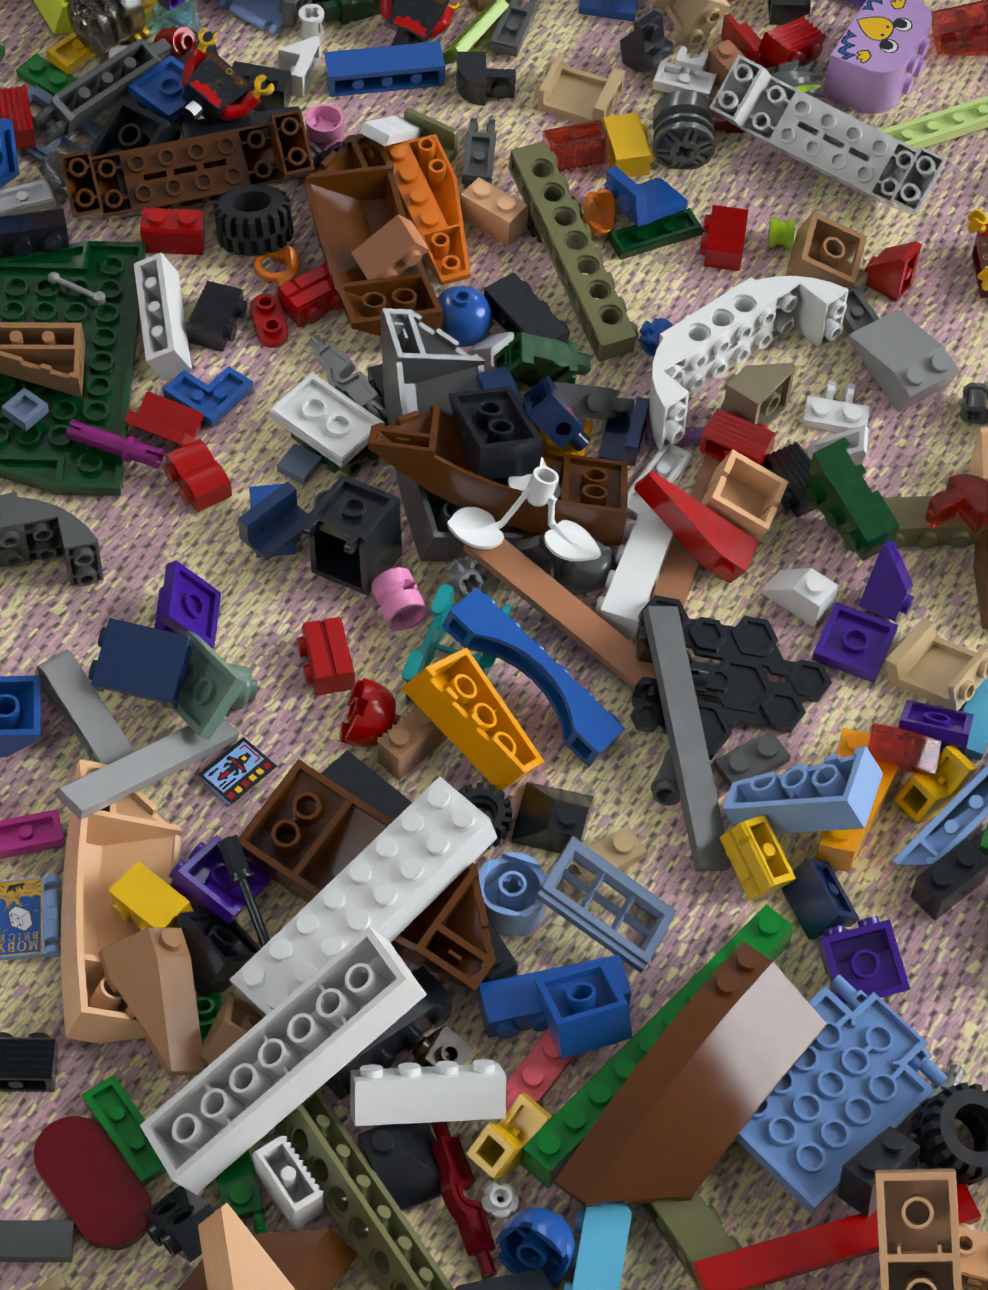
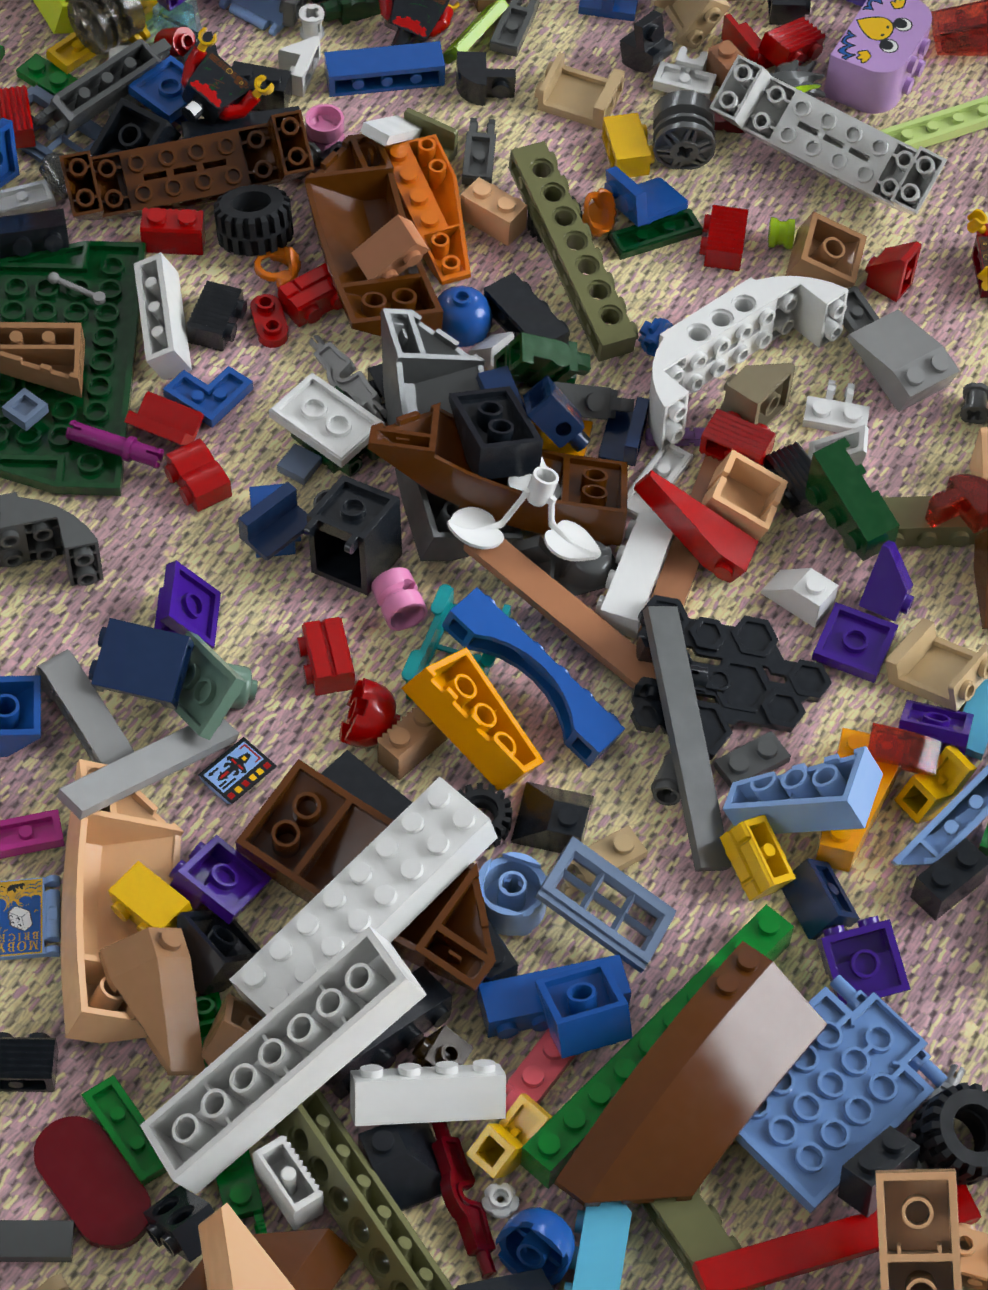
(240, 874): black piece -> none
(466, 576): light grey gear -> none
(577, 144): clear red brick -> none

